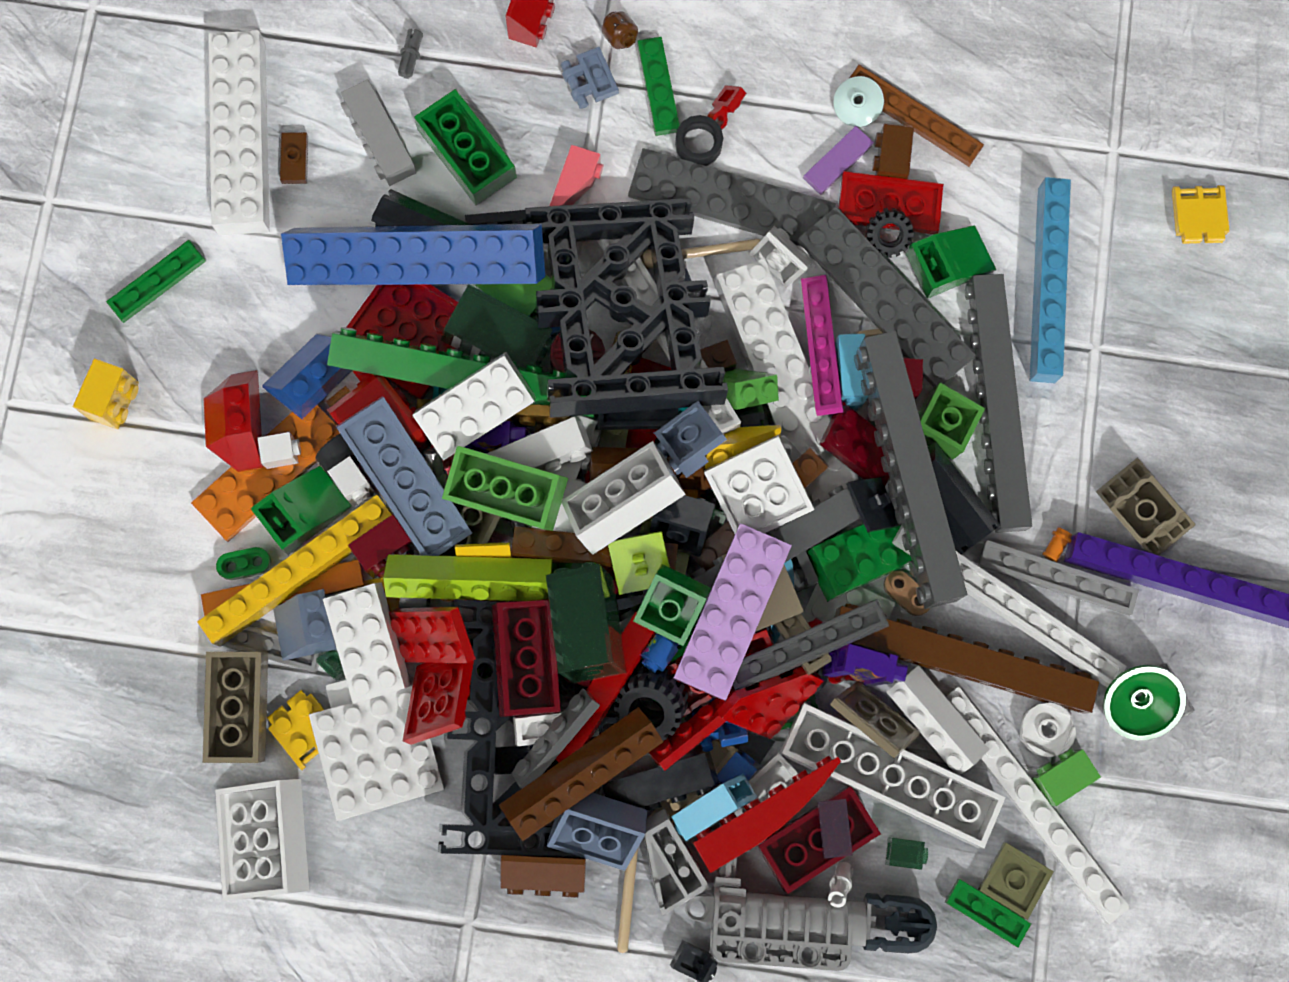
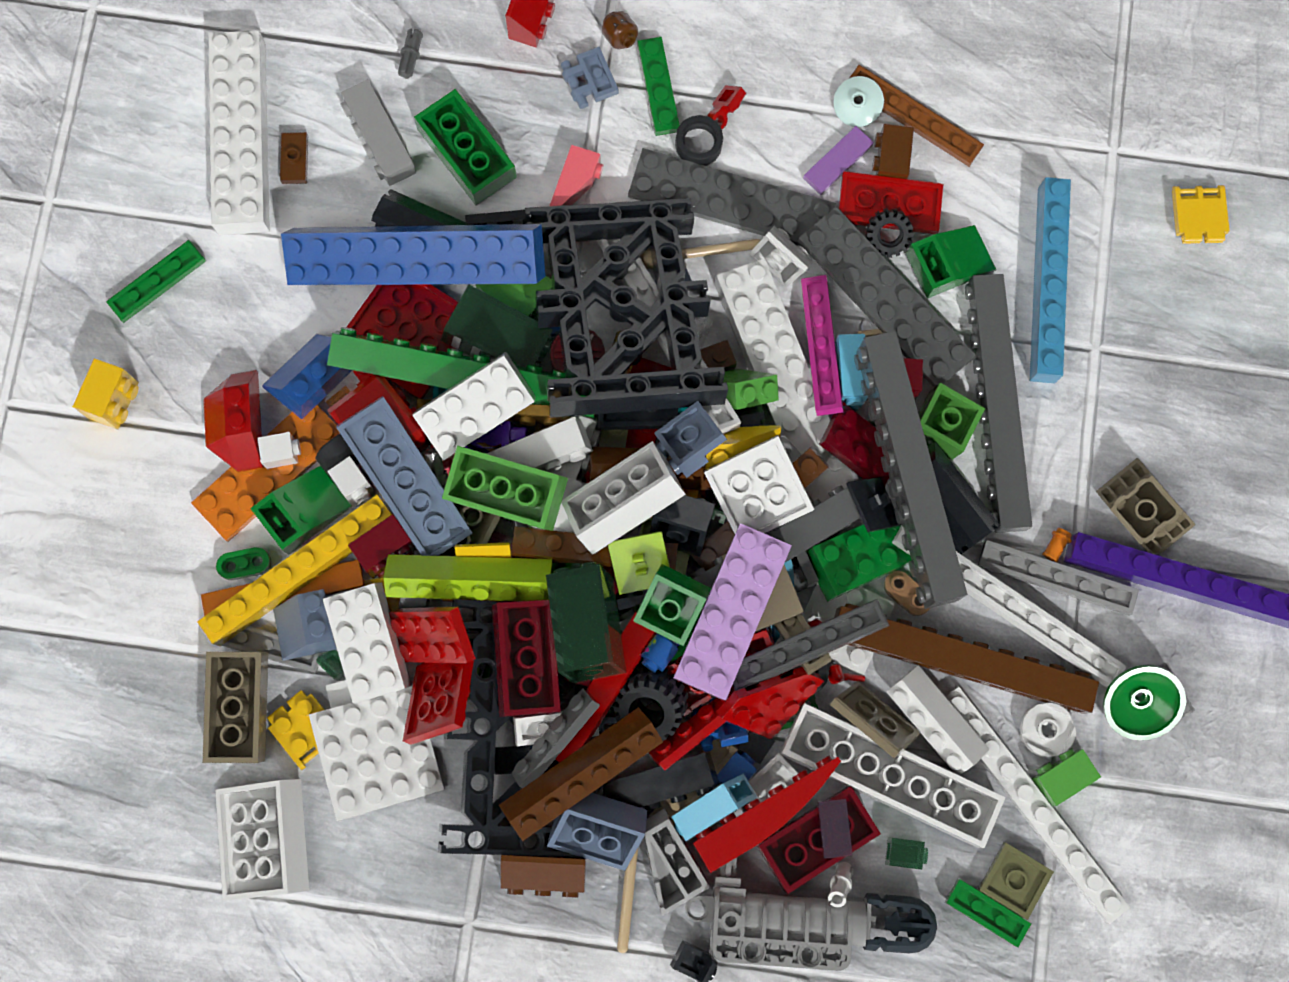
(865, 666): dark purple hips -> none

